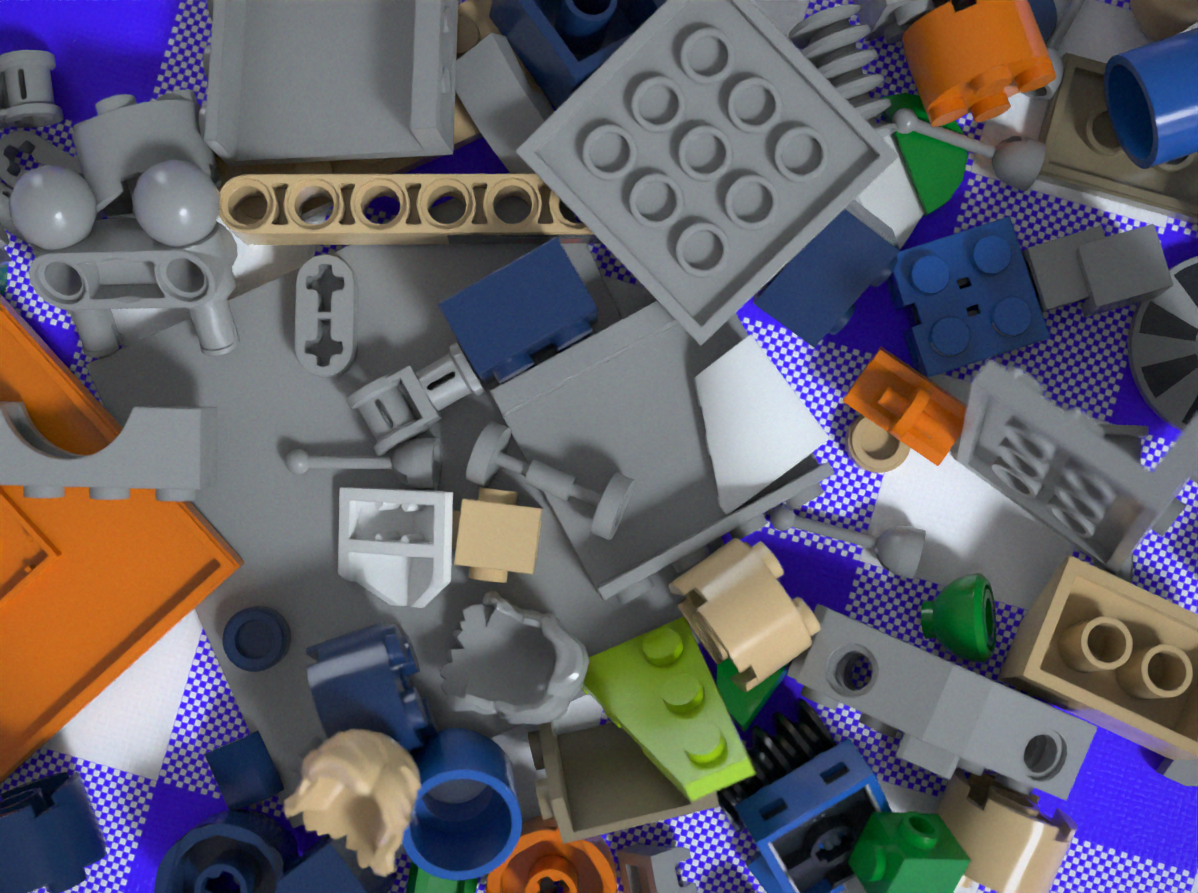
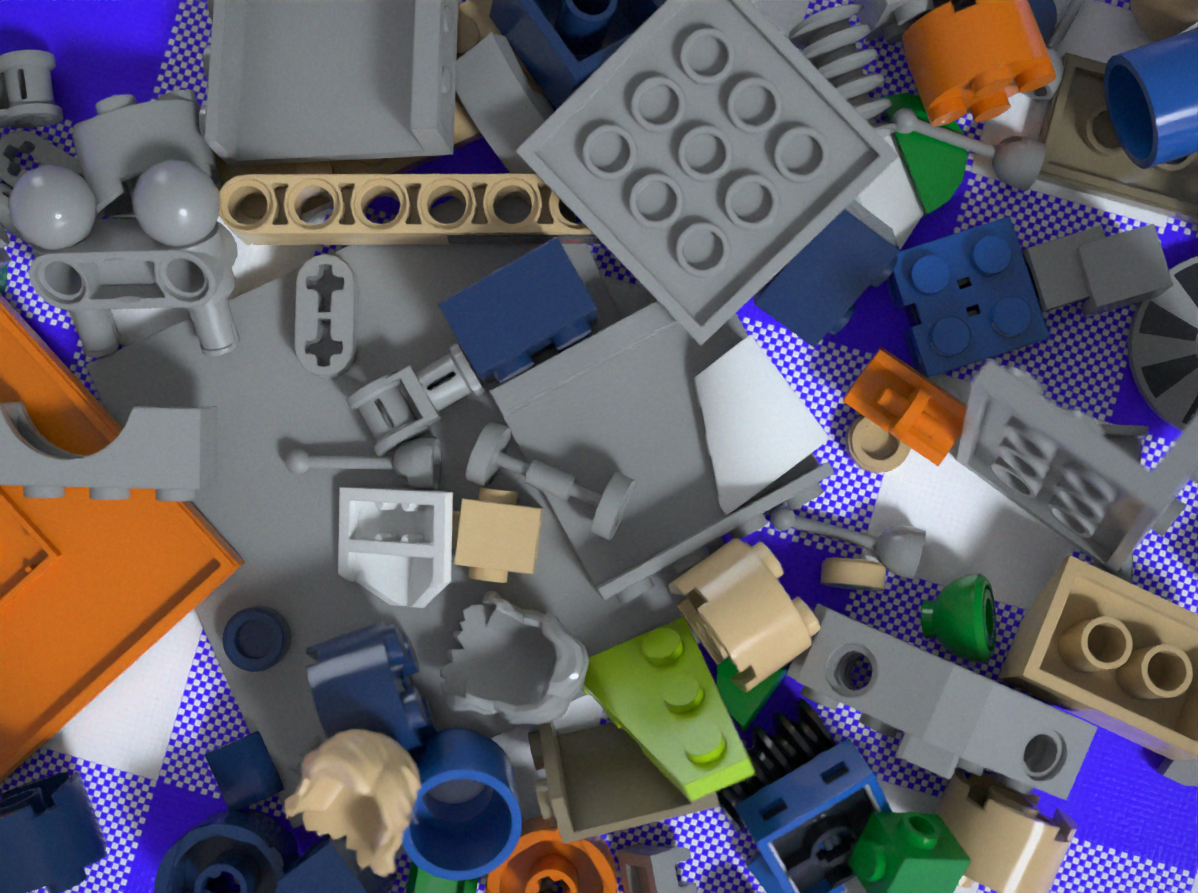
(853, 574): none -> tan tile

